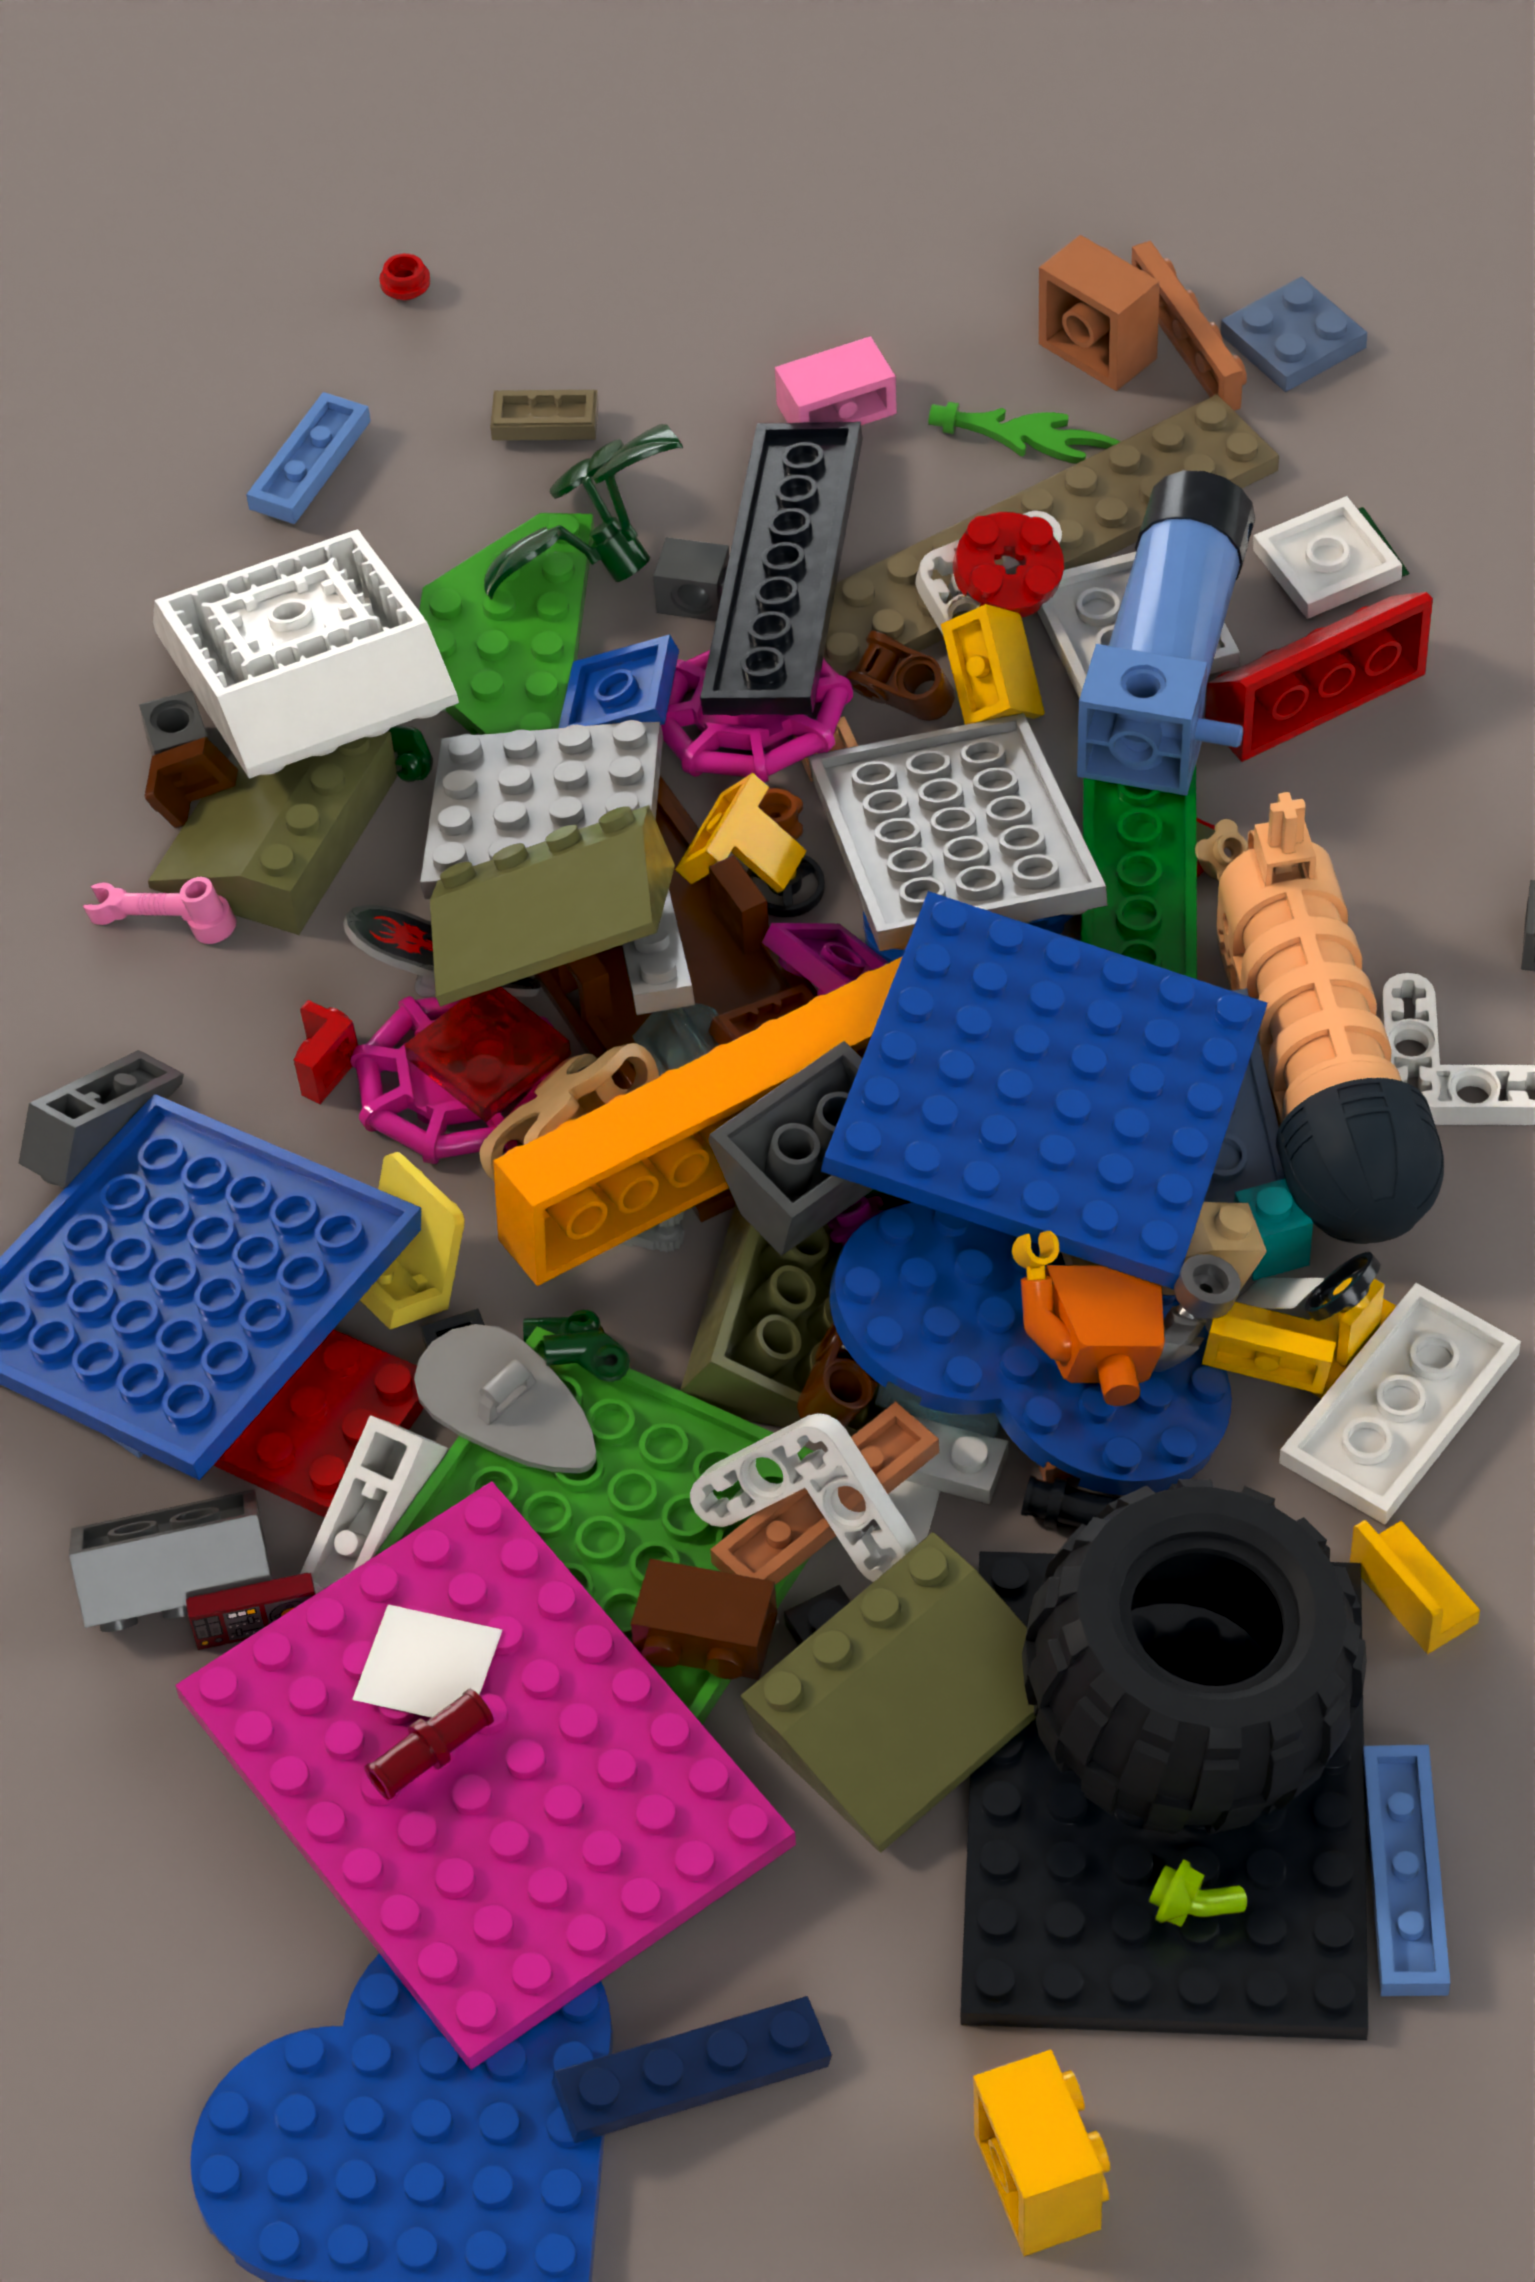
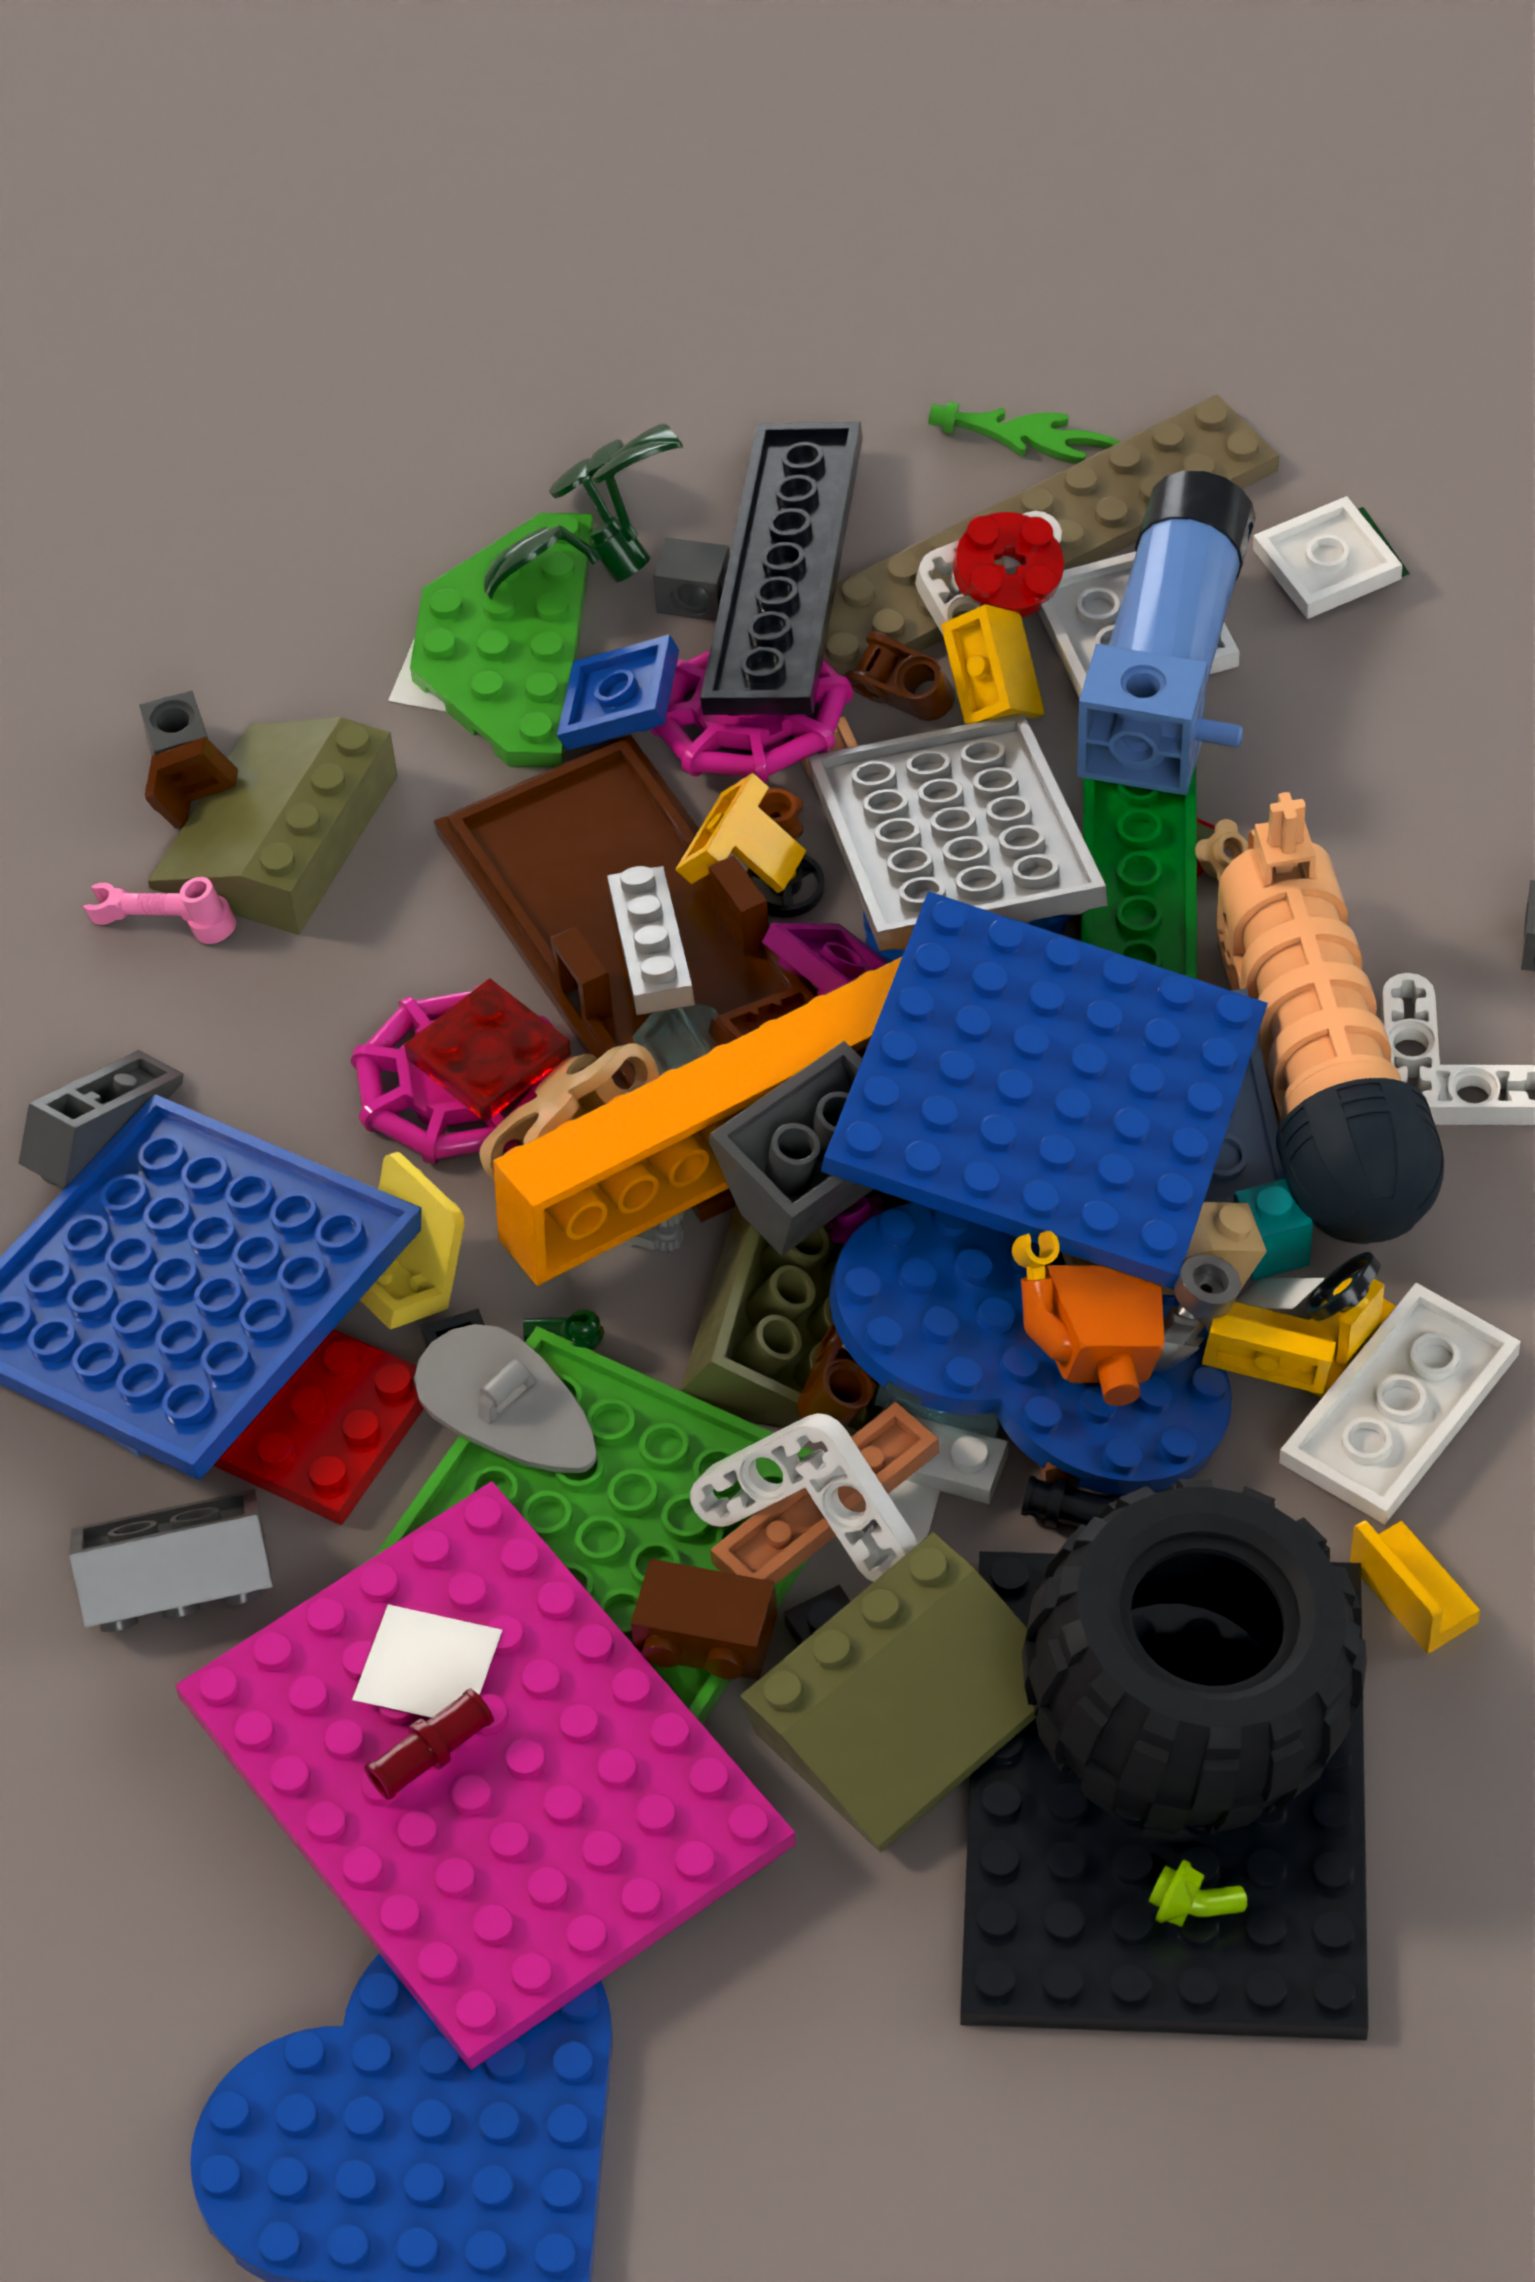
(244, 1610): dark red tile -> none
(305, 653): white slope -> none
(308, 458): medium blue plate -> none
(326, 1052): red bracket -> none
(371, 1498): white slope -> none
(404, 277): red plate -> none
(407, 944): shield -> none
(412, 753): dark green arm -> none
(532, 783): light grey plate -> none
(544, 414): dark tan plate -> none
(548, 903): olive slope -> none
(590, 1350): dark green arm -> none
(691, 2069): dark blue plate -> none
(837, 385): bright pink brick -> none
(1040, 2151): yellow brick -> none
(1098, 312): nougat brick -> none
(1189, 330): nougat plate -> none
(1293, 334): sand blue plate -> none
(1323, 673): red slope -> none
(1405, 1871): medium blue plate -> none

